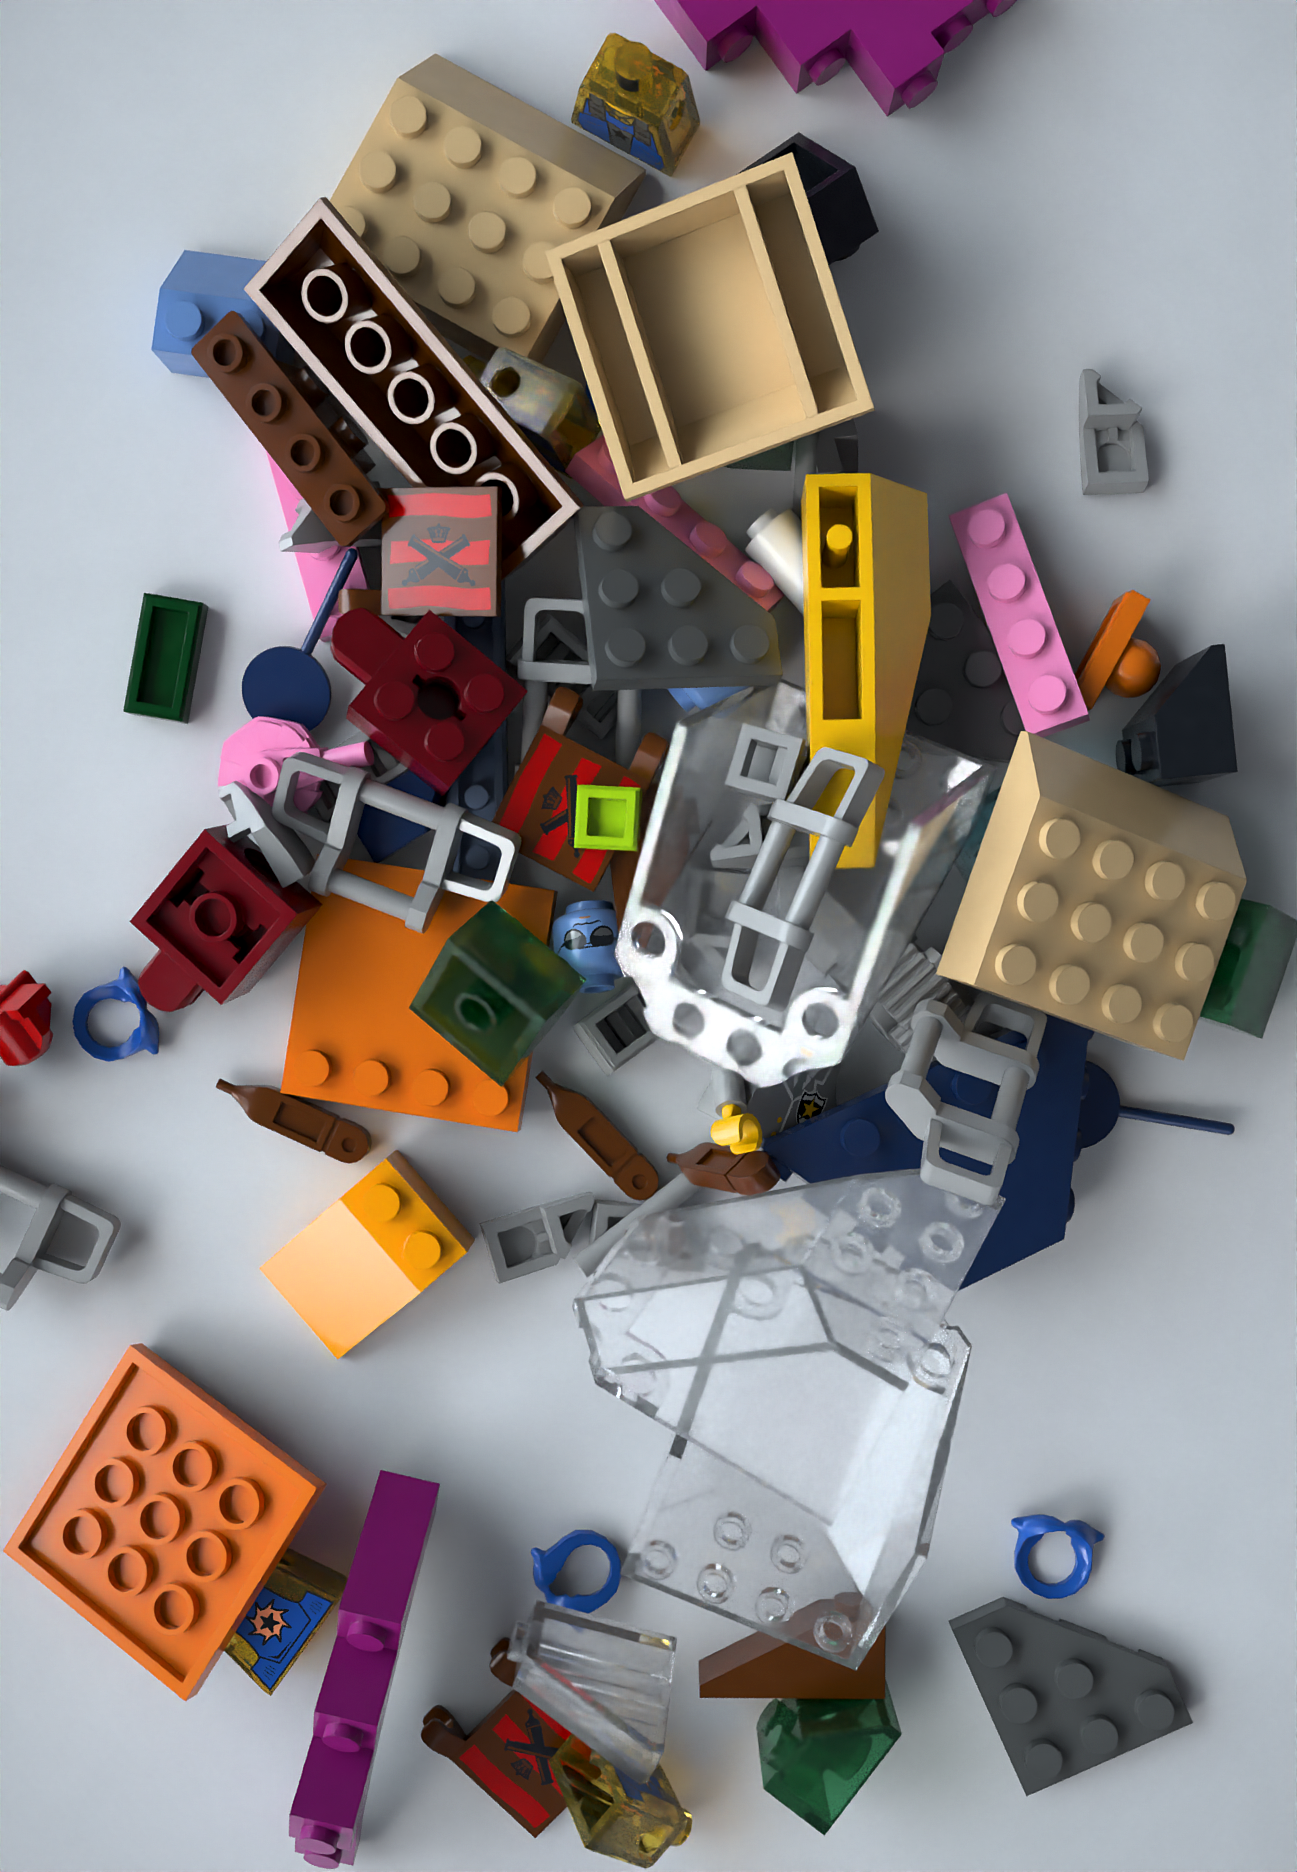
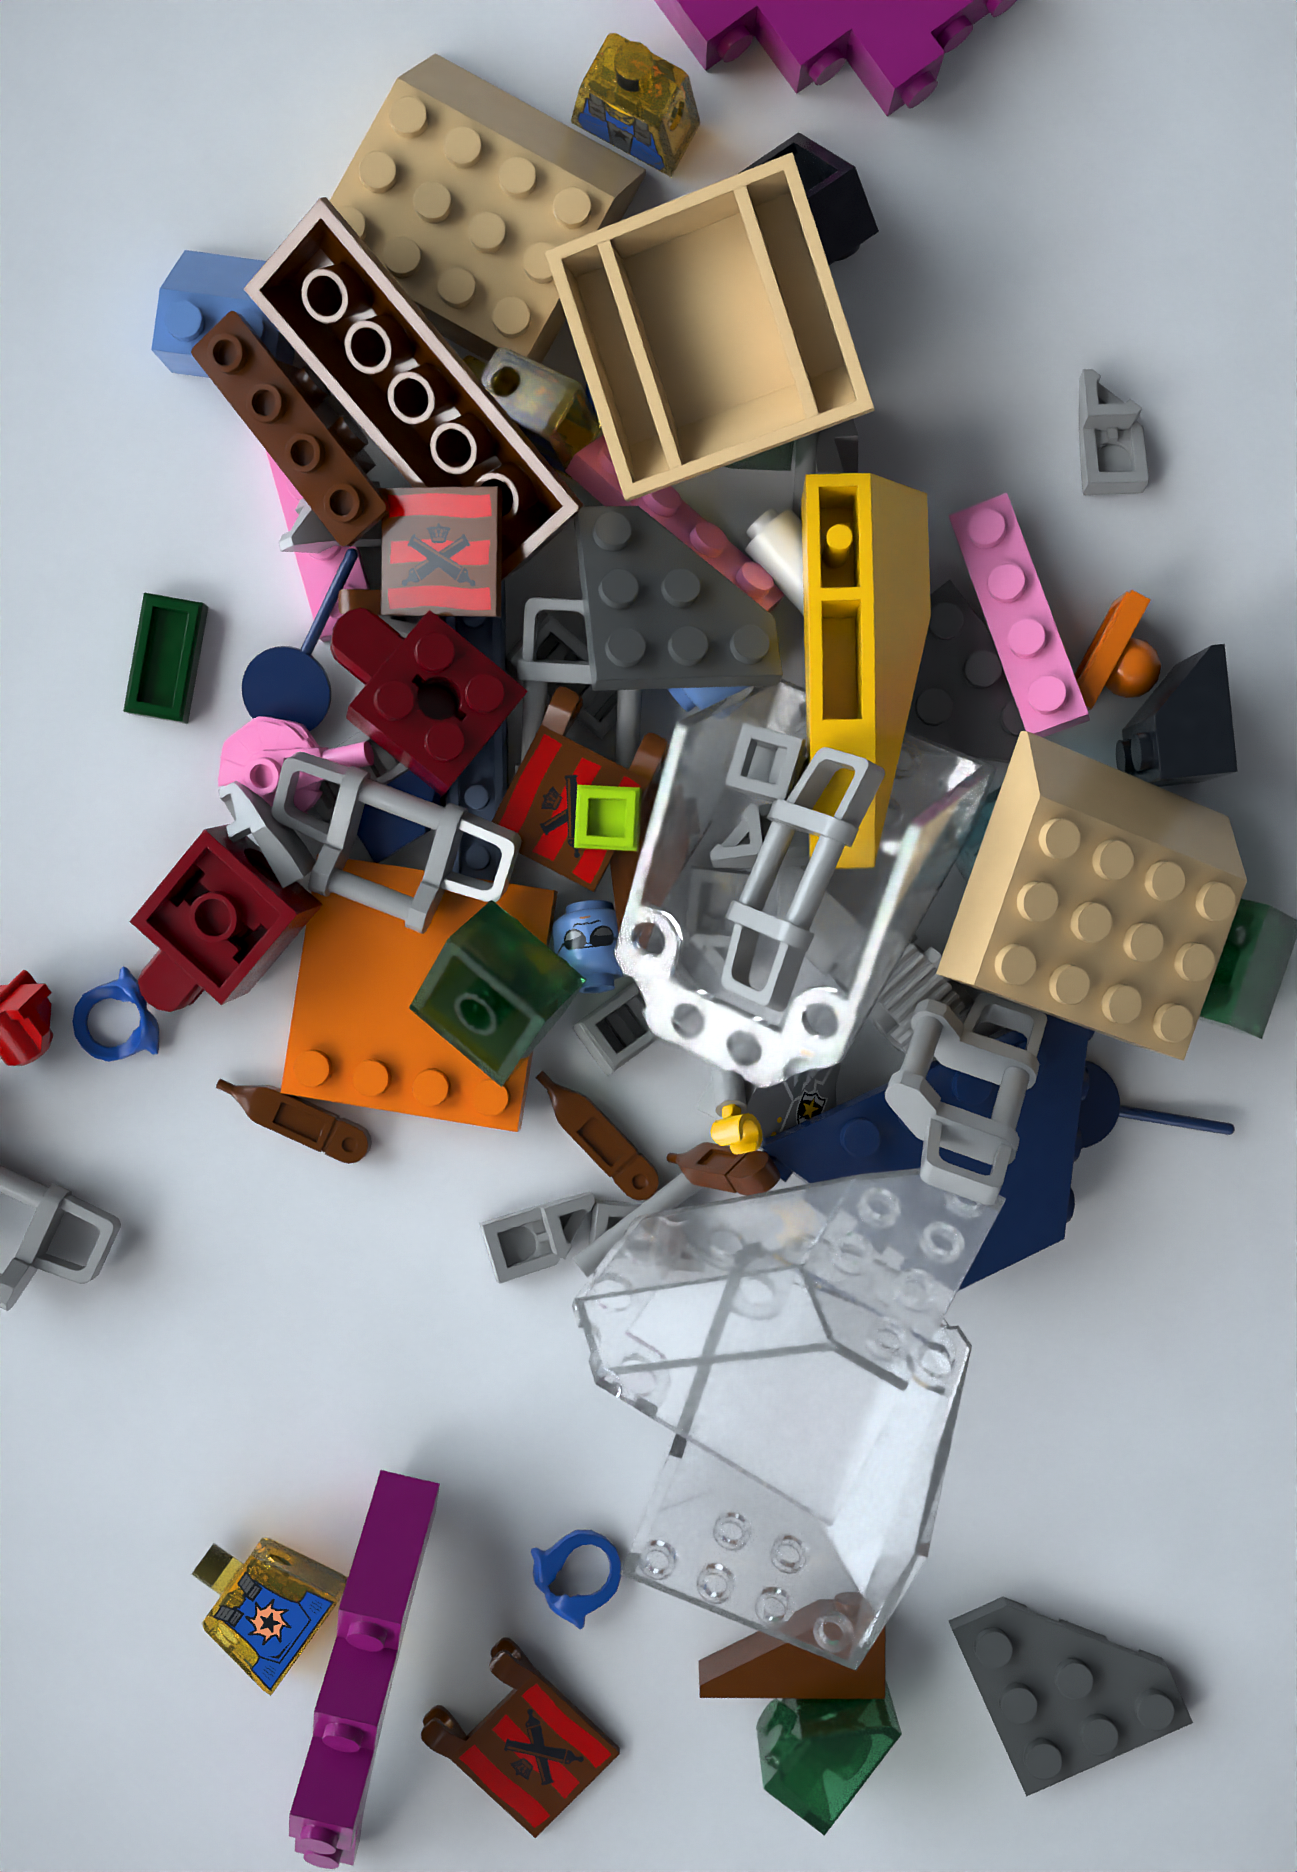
(164, 1519): orange plate -> none
(368, 1254): light orange slope -> none
(598, 1682): clear slope -> none
(615, 1812): clear yellow torso -> none
(1083, 1538): blue piece -> none

